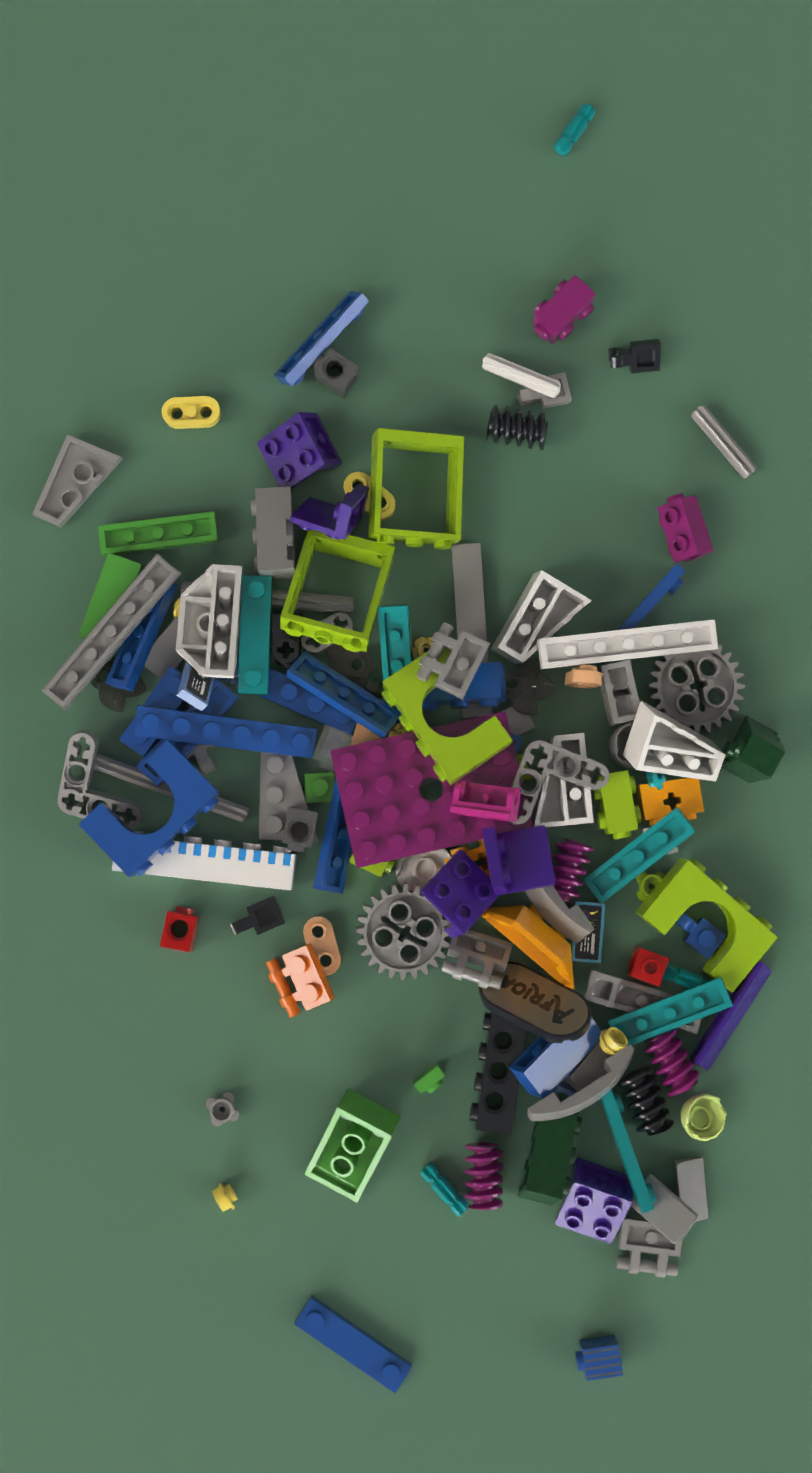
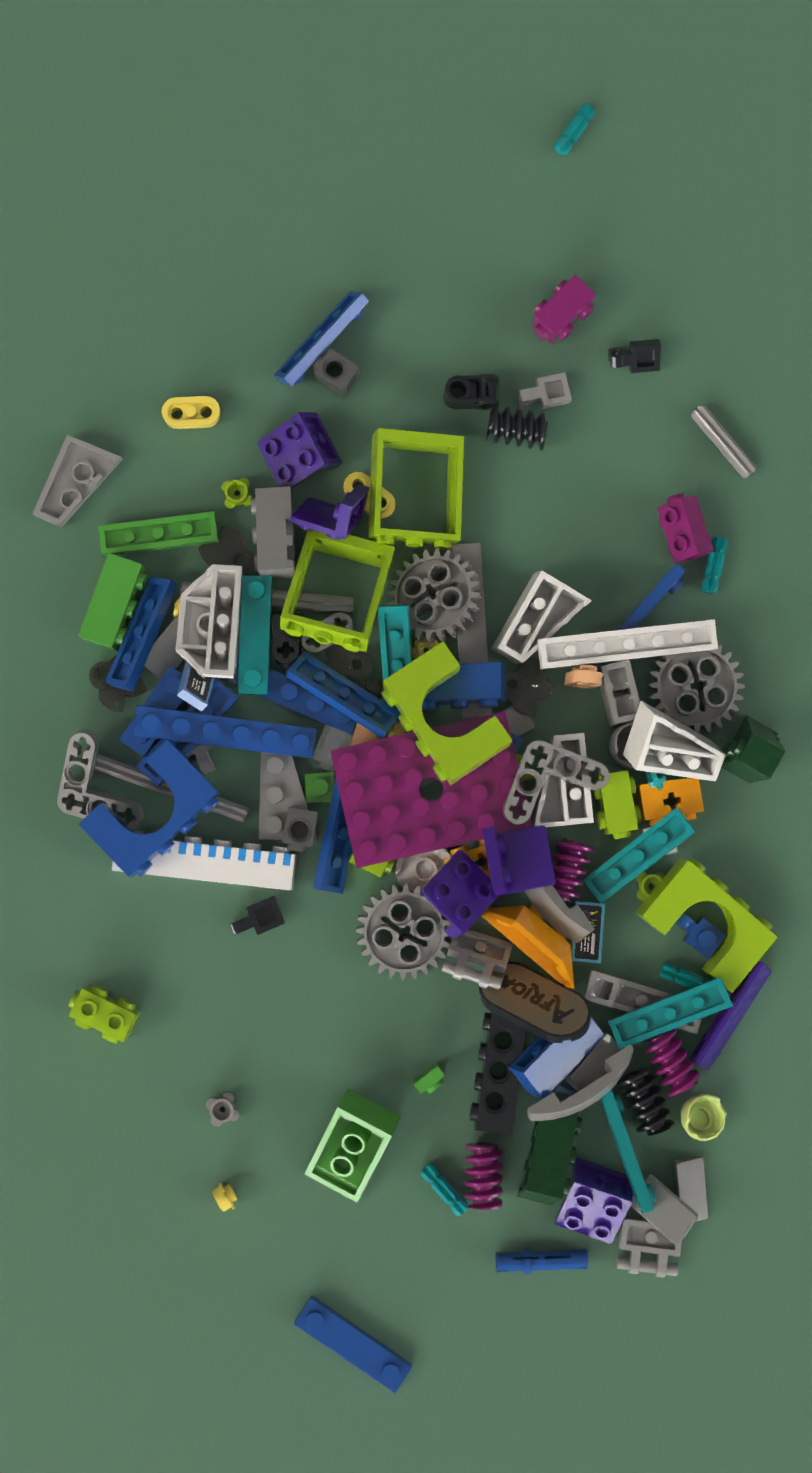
(99, 1011): none -> lime brick
(111, 632): light grey tile -> none
(171, 939): red brick -> none
(228, 550): none -> clear smoke plate
(231, 487): none -> lime plate
(307, 977): plate -> none
(325, 944): light nougat plate -> none
(424, 574): none -> light grey gear
(461, 665): light grey plate -> none
(478, 392): none -> black piece
(486, 801): dark pink hinge -> none
(521, 375): white axle -> none
(541, 1260): none -> blue pin
(599, 1358): blue brick -> none
(612, 1040): light yellow plate -> none
(647, 966): red brick -> none
(714, 565): none -> teal axle

